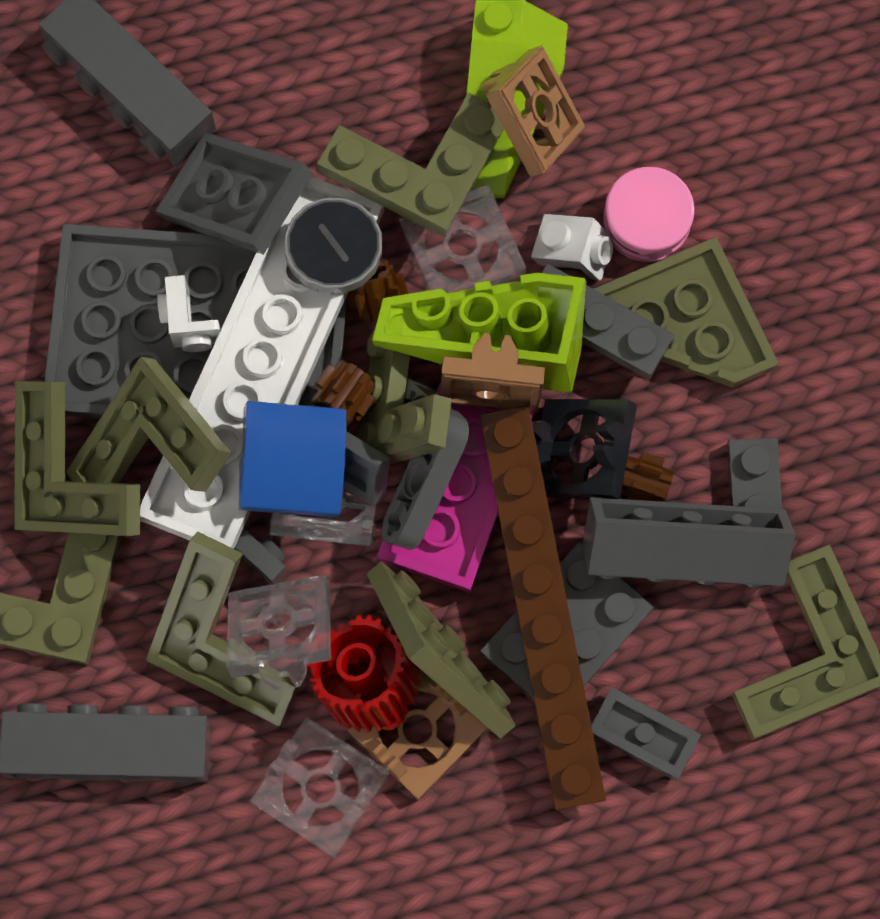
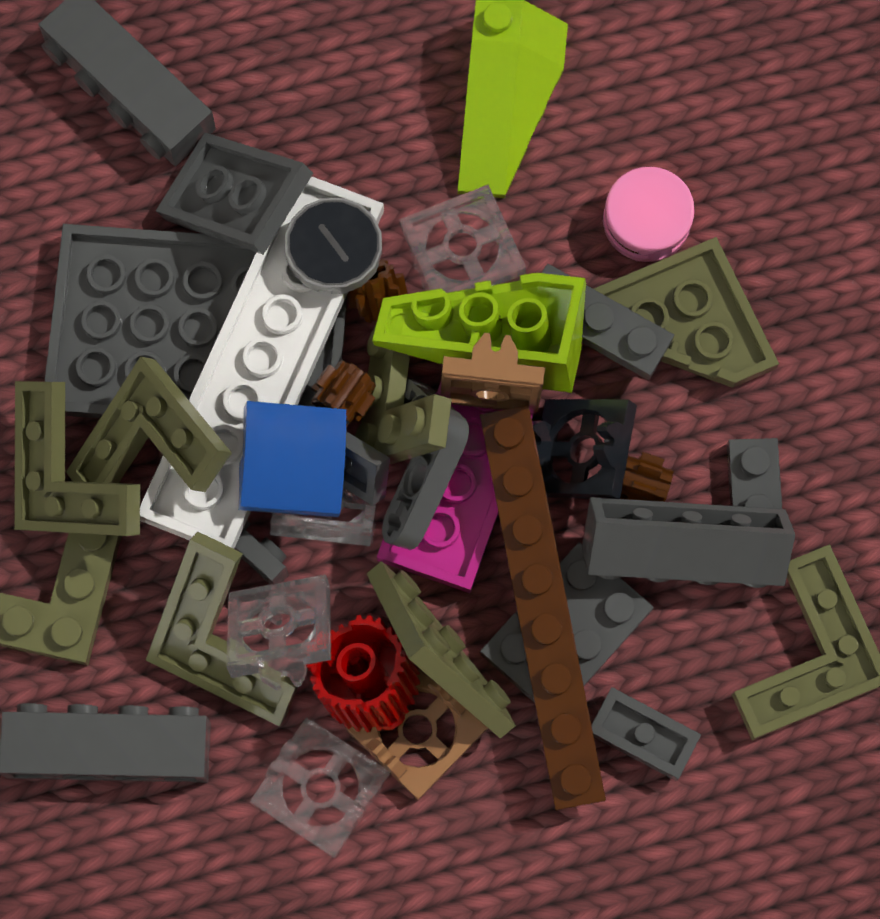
(176, 311): white bracket -> none
(419, 194): olive plate -> none
(562, 118): medium nougat piece -> none
(573, 244): white bracket -> none

